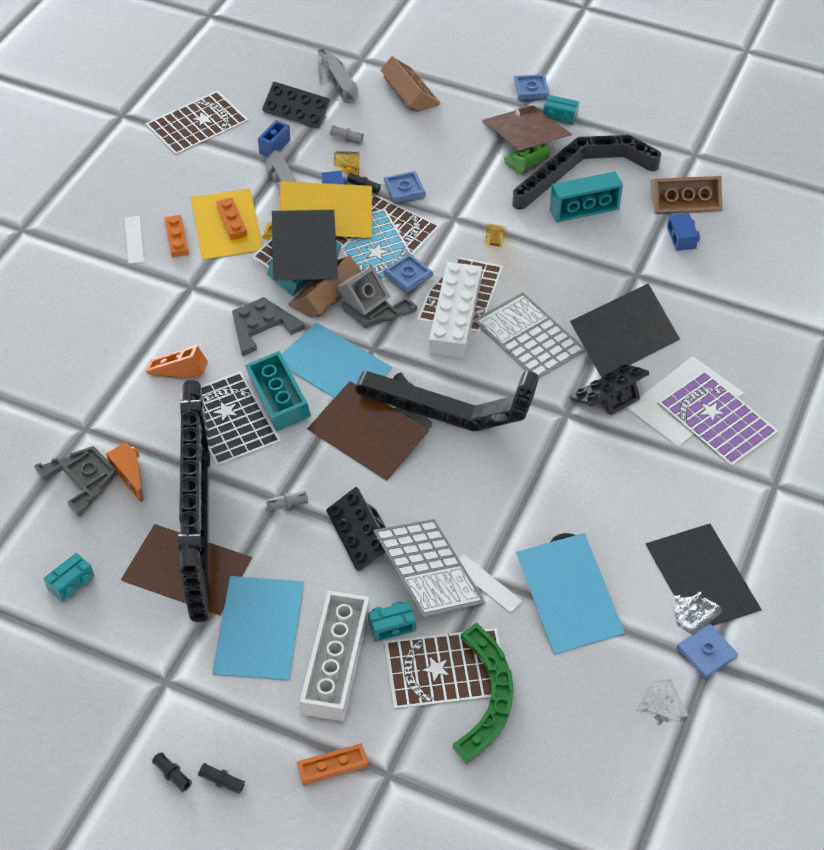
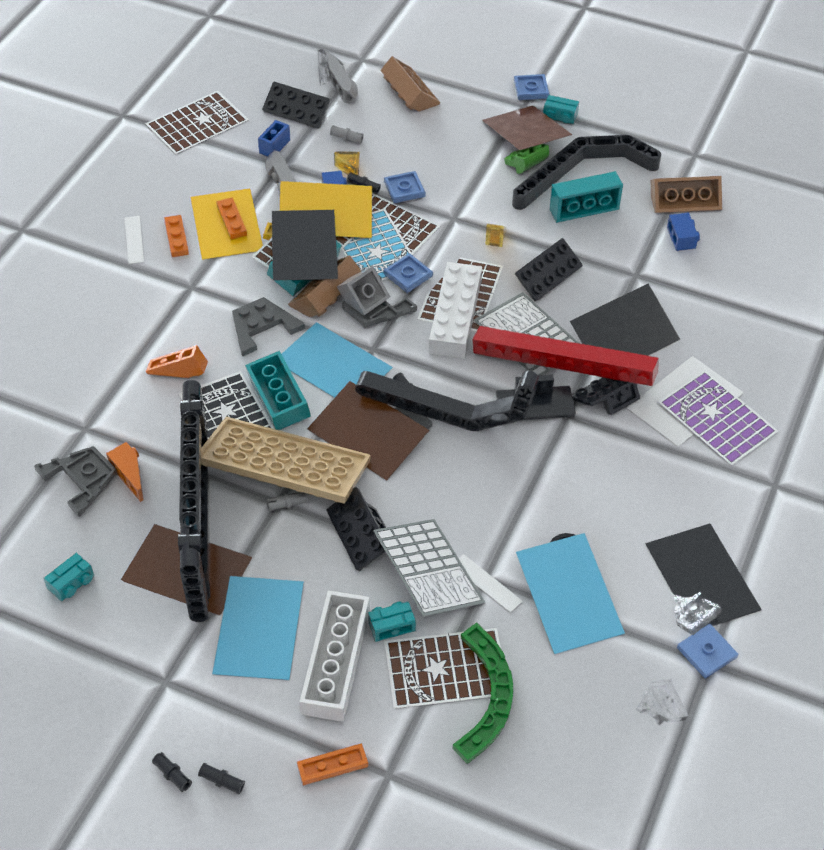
(284, 459): none -> tan plate
(547, 400): none -> black bracket
(548, 269): none -> black bracket
(566, 355): none -> red brick

